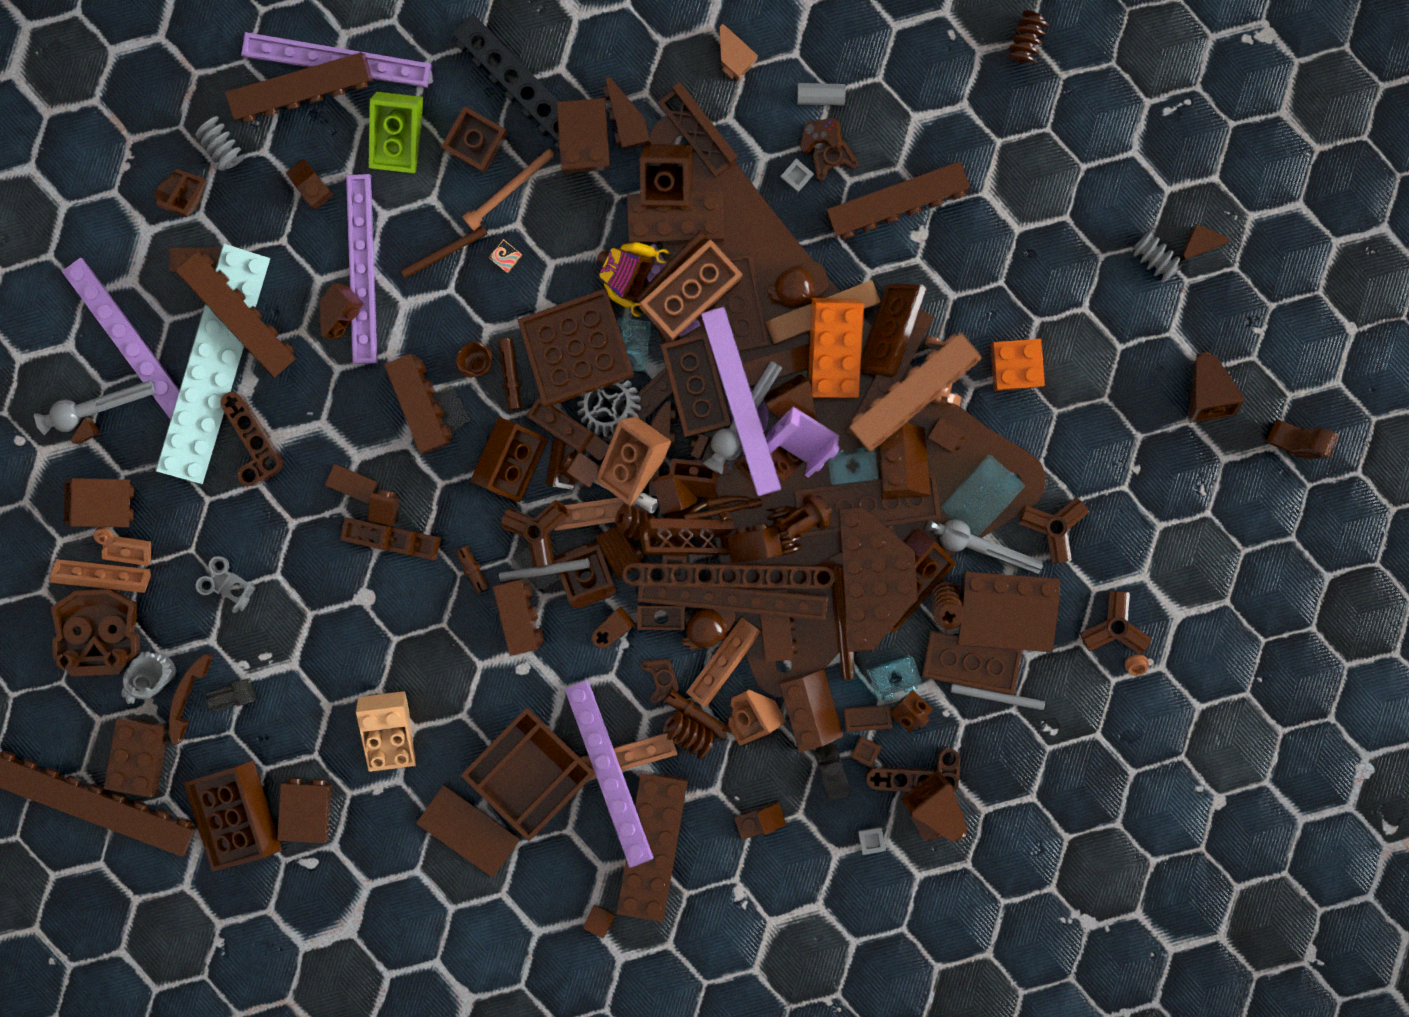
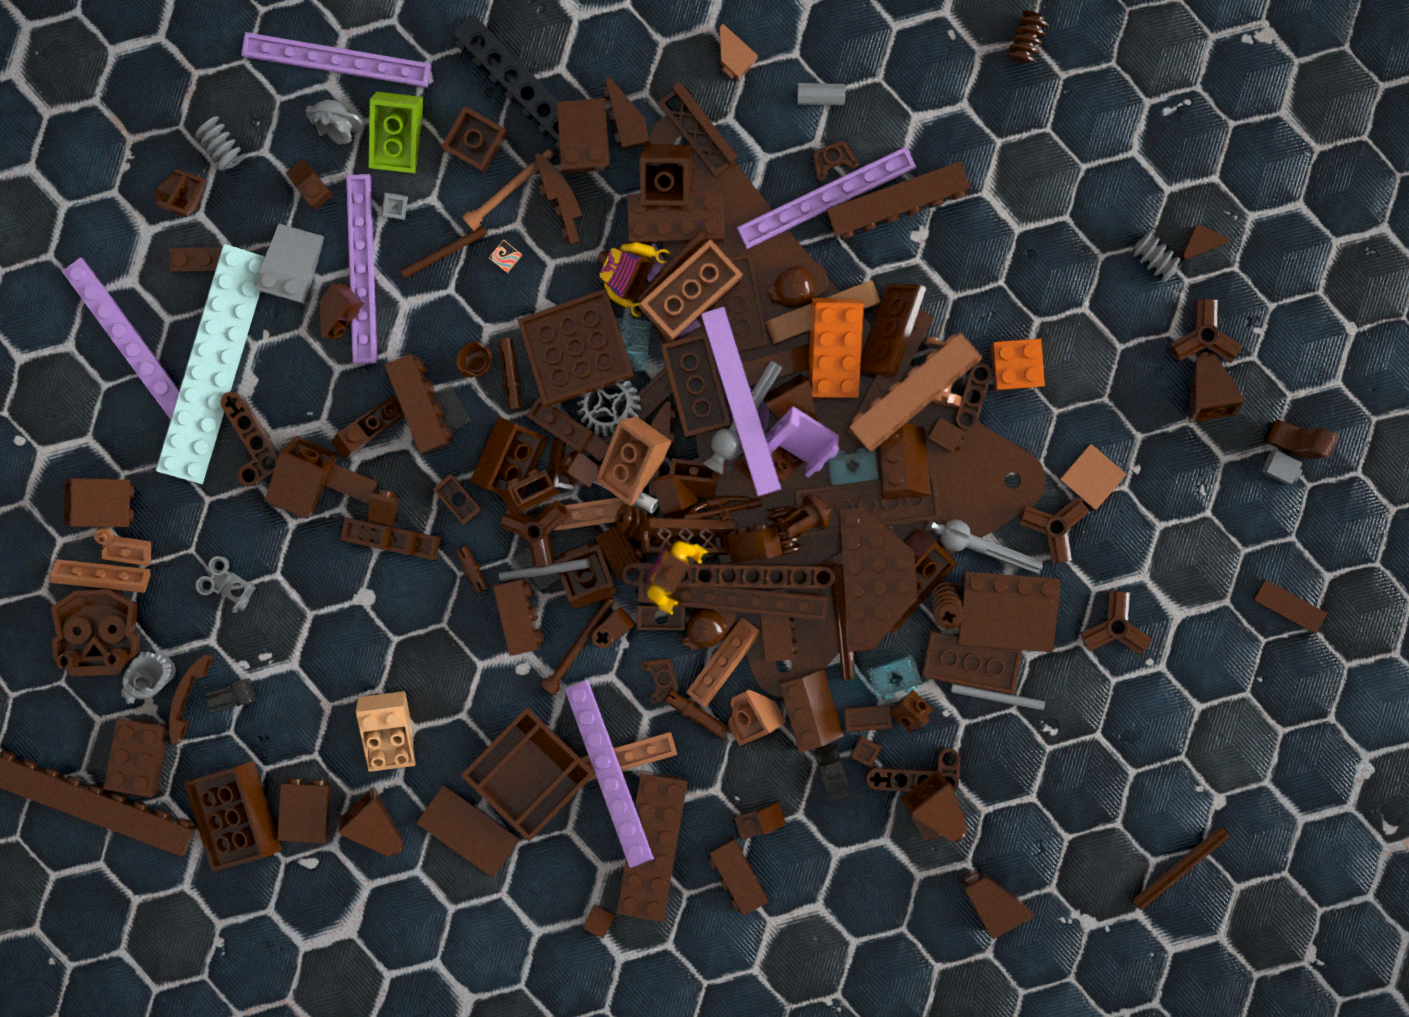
(67, 415): light grey piece -> none
(85, 432): reddish brown slope -> none
(235, 314): reddish brown brick -> none
(290, 264): none -> light grey slope
(299, 87): reddish brown brick -> none
(300, 477): none -> reddish brown slope
(335, 120): none -> light grey hair
(367, 428): none -> reddish brown slope
(371, 825): none -> reddish brown slope
(394, 206): none -> light grey tile
(447, 489): none -> reddish brown piece
(516, 504): none -> reddish brown window
(552, 683): none -> reddish brown piece
(556, 187): none -> reddish brown slope
(669, 571): none -> torso
(690, 733): reddish brown piece -> none
(700, 445): reddish brown plate -> none
(737, 876): none -> reddish brown brick
(797, 175): light grey plate -> none
(821, 131): reddish brown piece -> none
(826, 197): none -> lavender tile
(871, 840): light grey plate -> none
(980, 389): none -> reddish brown beam
(983, 495): clear light blue slope -> none
(994, 904): none -> reddish brown slope
(1093, 476): none -> nougat tile
(1136, 665): nougat plate -> none
(1180, 868): none -> reddish brown axle
(1192, 342): none -> reddish brown piece
(1282, 467): none -> light grey brick
(1290, 606): none -> reddish brown tile

